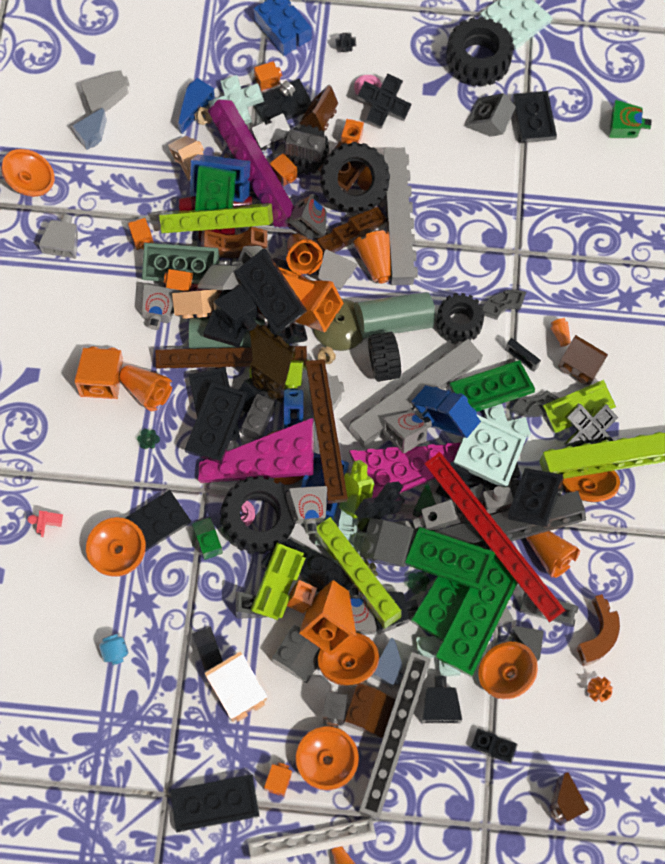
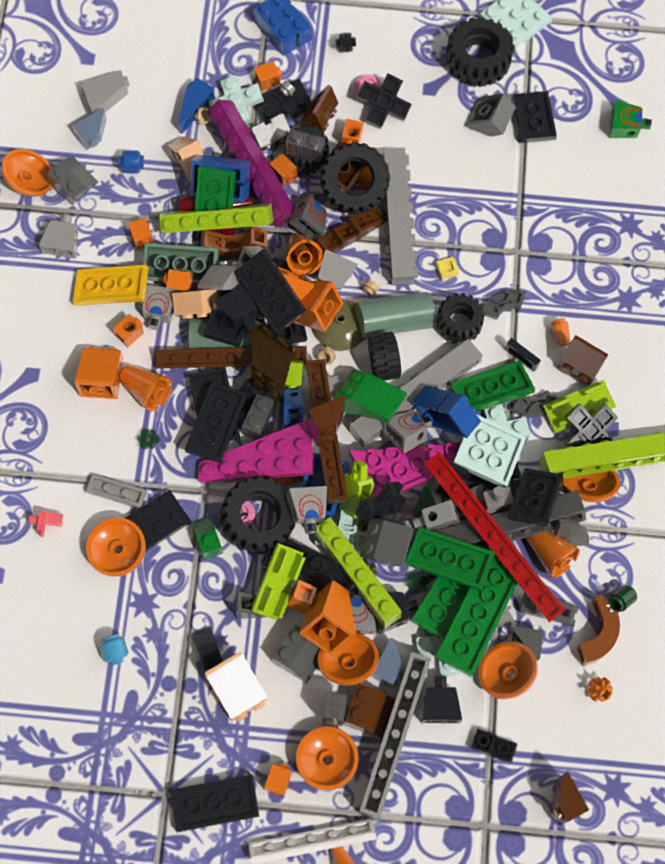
(71, 179): none -> dark grey slope
(110, 285): none -> yellow plate
(116, 491): none -> light grey tile
(125, 337): none -> orange brick
(131, 161): none -> blue head
(325, 420): none -> reddish brown slope
(370, 287): none -> tan plate
(370, 396): none -> green slope
(376, 254): orange cone -> none
(447, 268): none -> light yellow tile
(572, 531): none -> dark grey tile
(623, 598): none -> dark green brick

